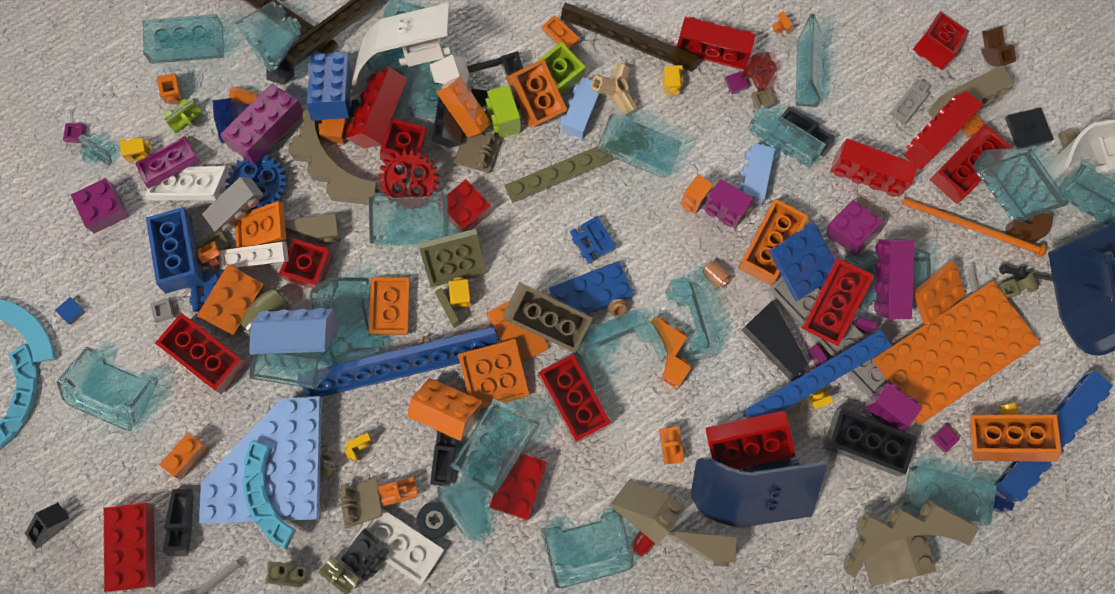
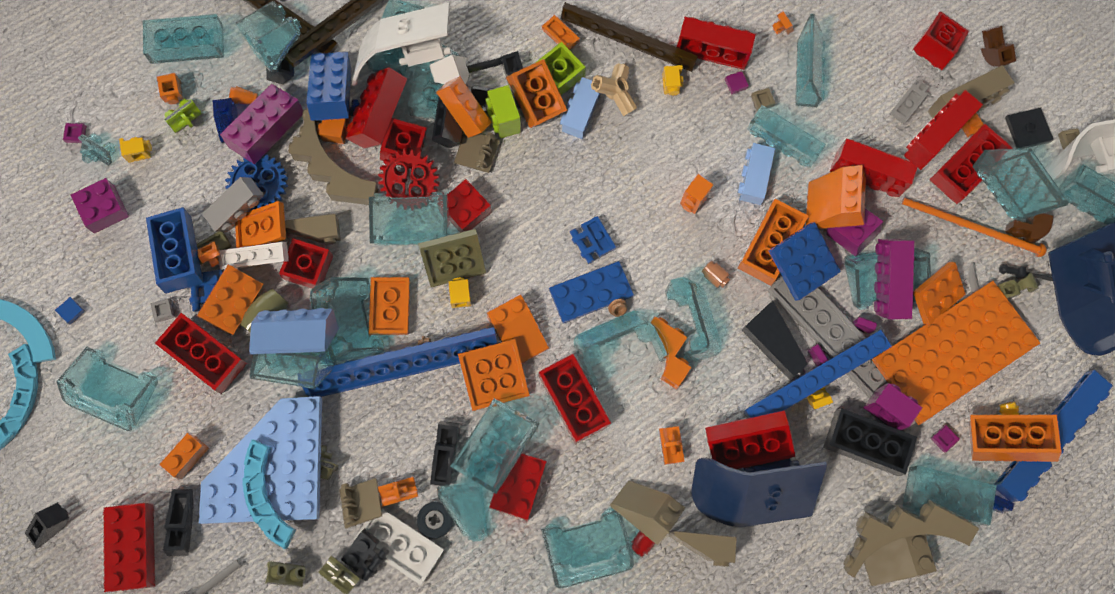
(166, 162): magenta tile -> none
(190, 184): white plate -> none
(360, 443): yellow bracket -> none
(444, 409): orange brick -> none
(447, 307): olive tile -> none
(547, 317): dark tan brick -> none
(556, 174): olive plate -> none
(639, 146): clear light blue brick -> none
(727, 203): magenta brick -> none
(760, 70): clear red bracket -> none
(809, 126): black slope -> none
(837, 198): none -> orange slope
(837, 301): red brick -> none

